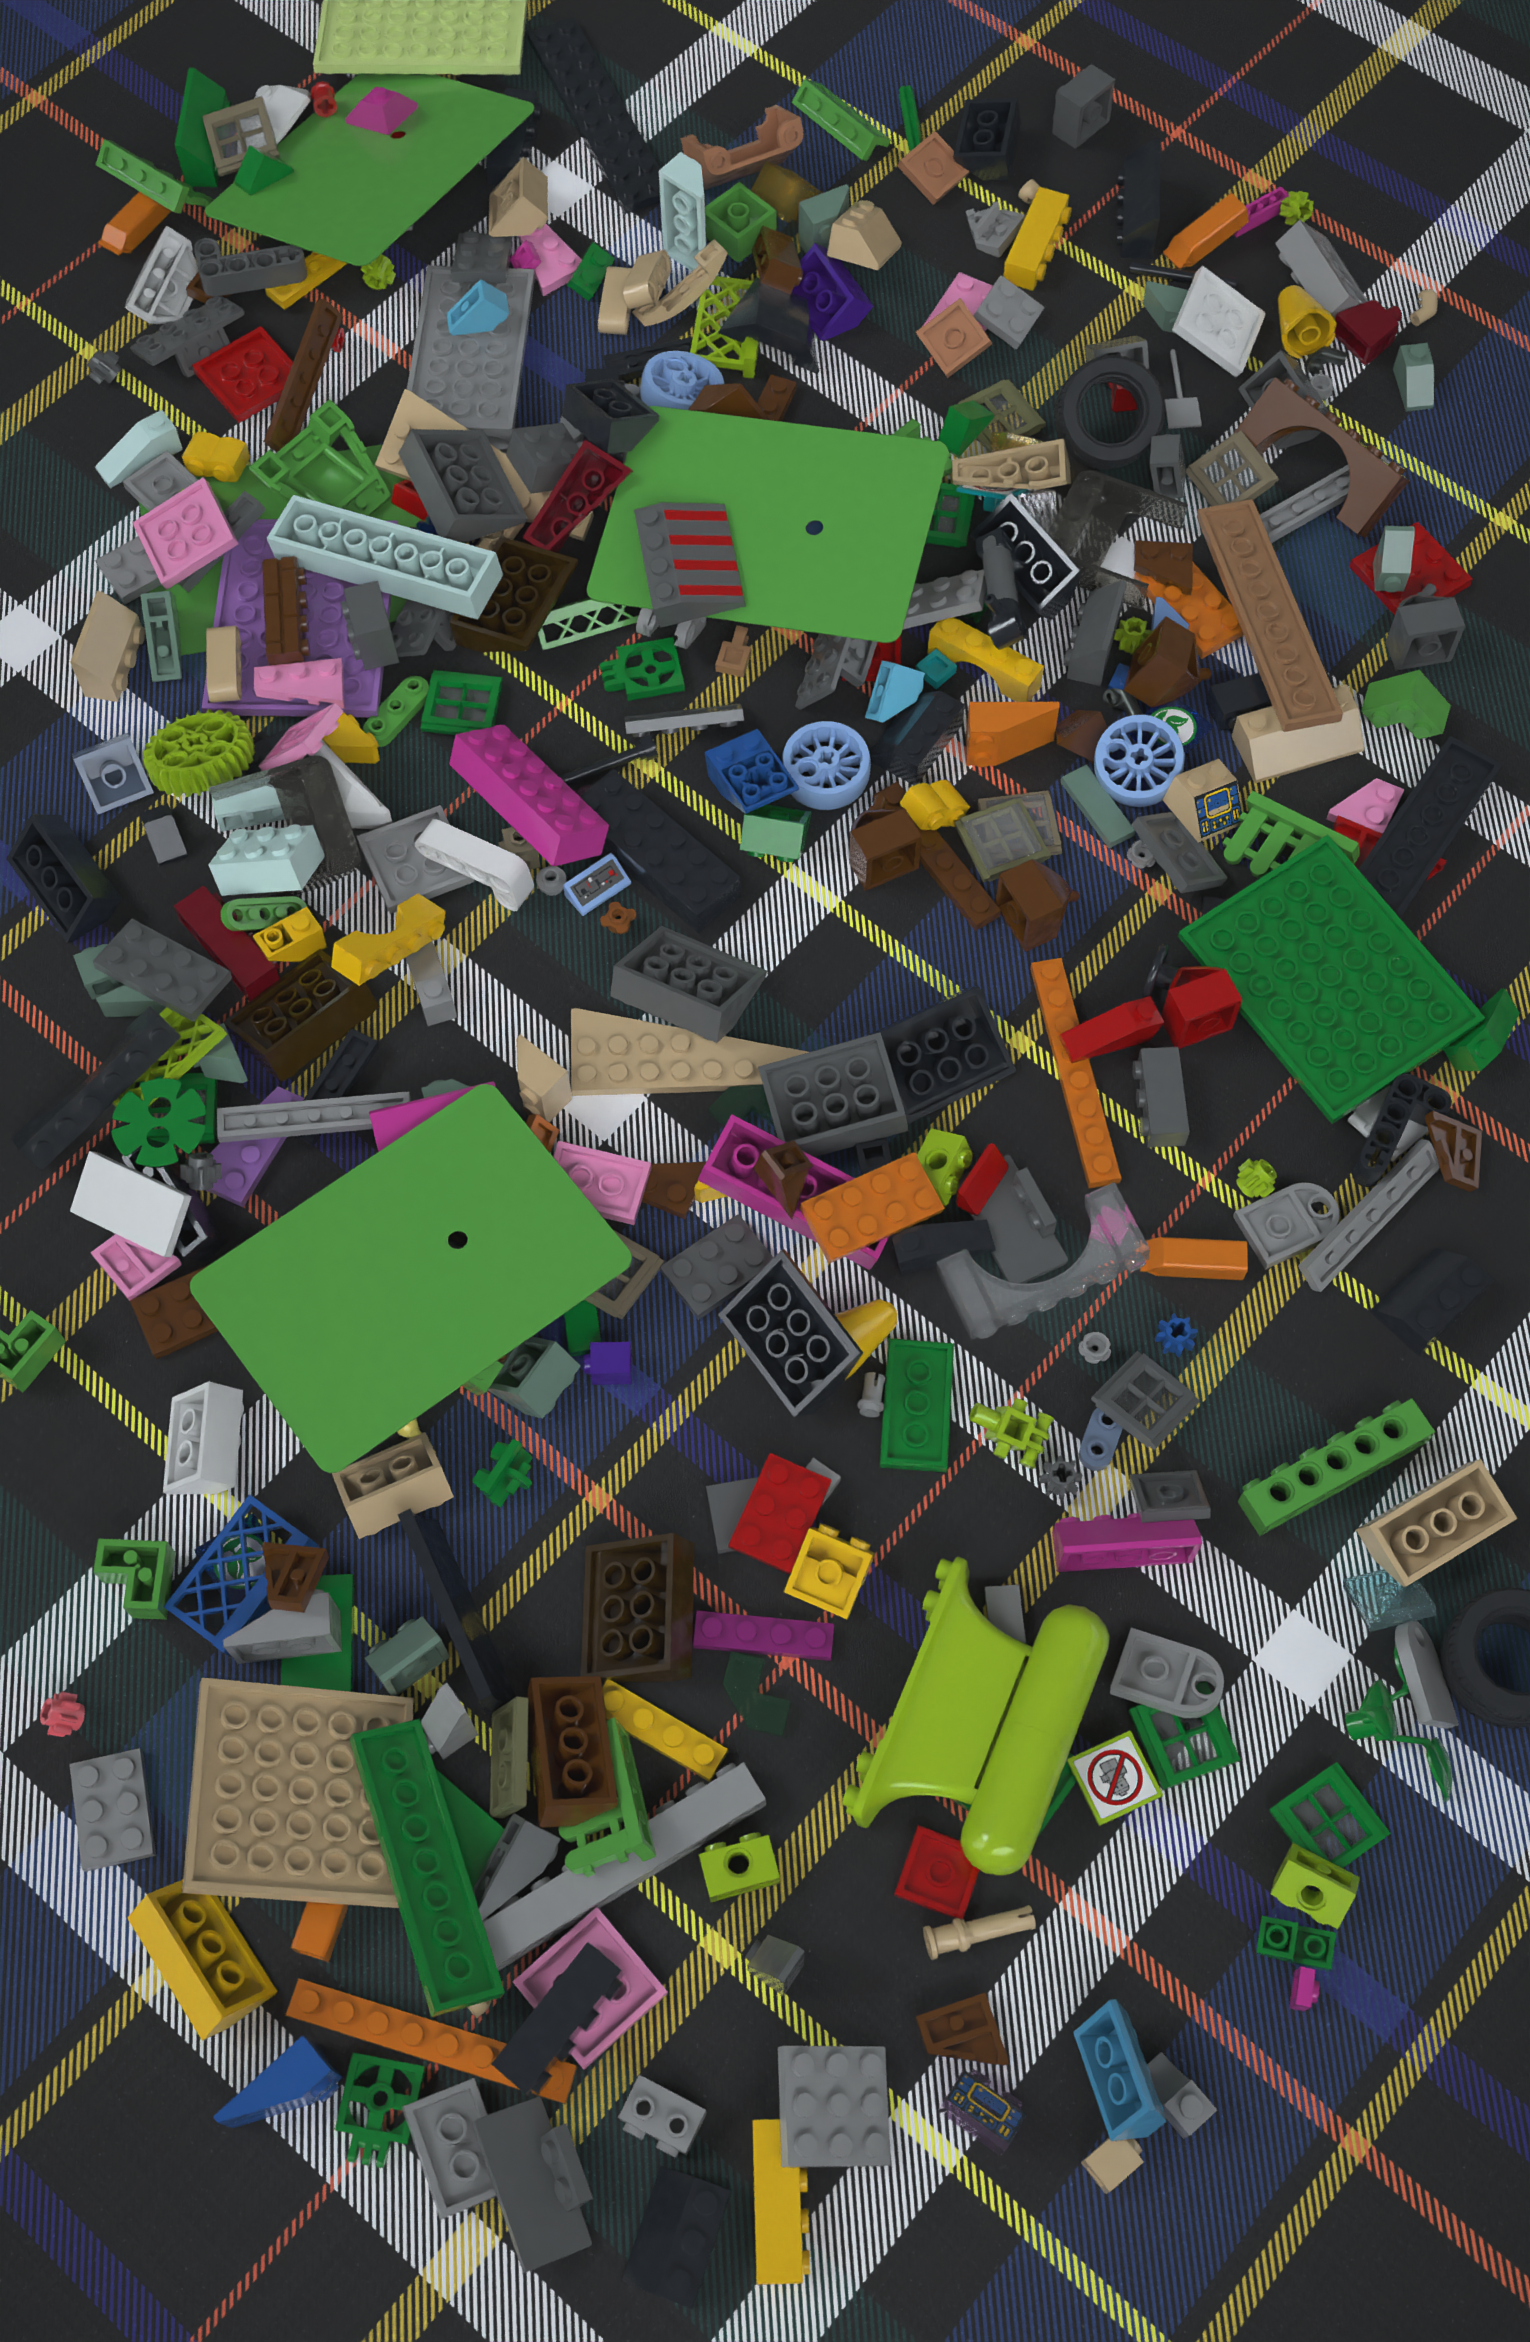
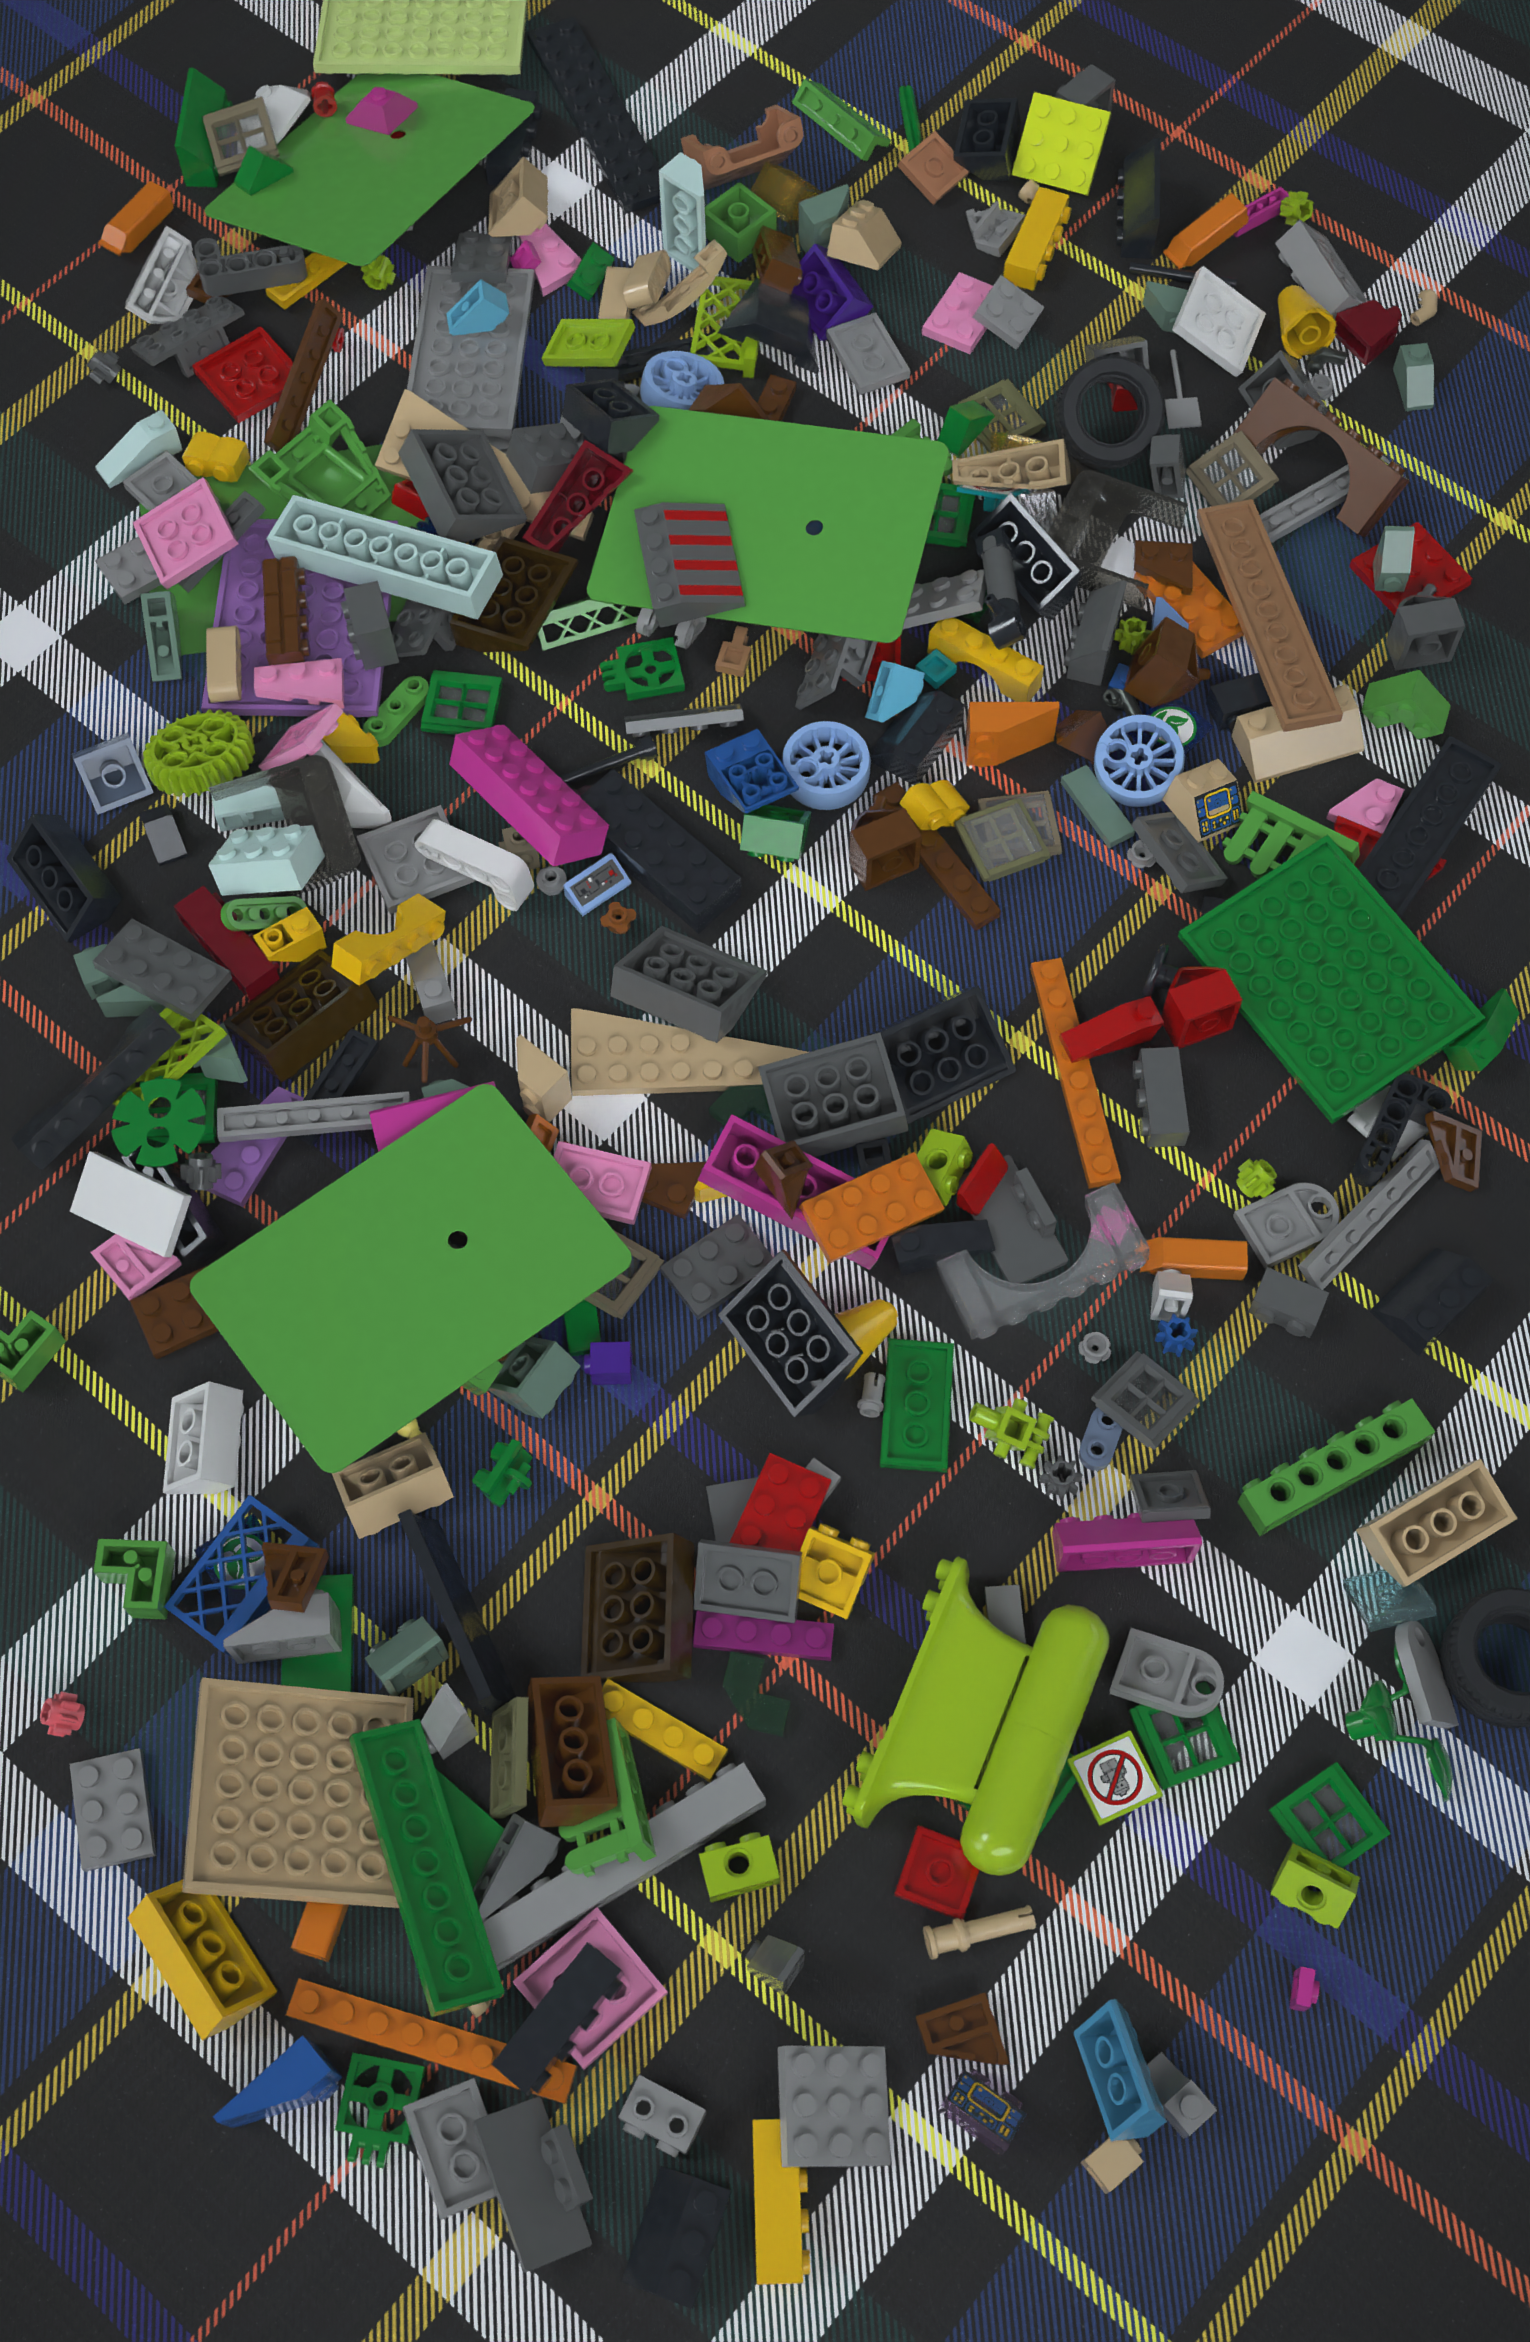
(107, 648): tan slope -> none
(148, 179): bright green fence -> none
(426, 1035): none -> reddish brown plant
(588, 342): none -> lime plate
(747, 1581): none -> dark grey plate
(868, 353): none -> light grey plate
(954, 337): nougat plate -> none
(1033, 902): reddish brown piece -> none
(1061, 143): none -> neon yellow plate
(1171, 1295): none -> white slope
(1288, 1303): none -> dark grey brick
(1296, 1943): green slope -> none

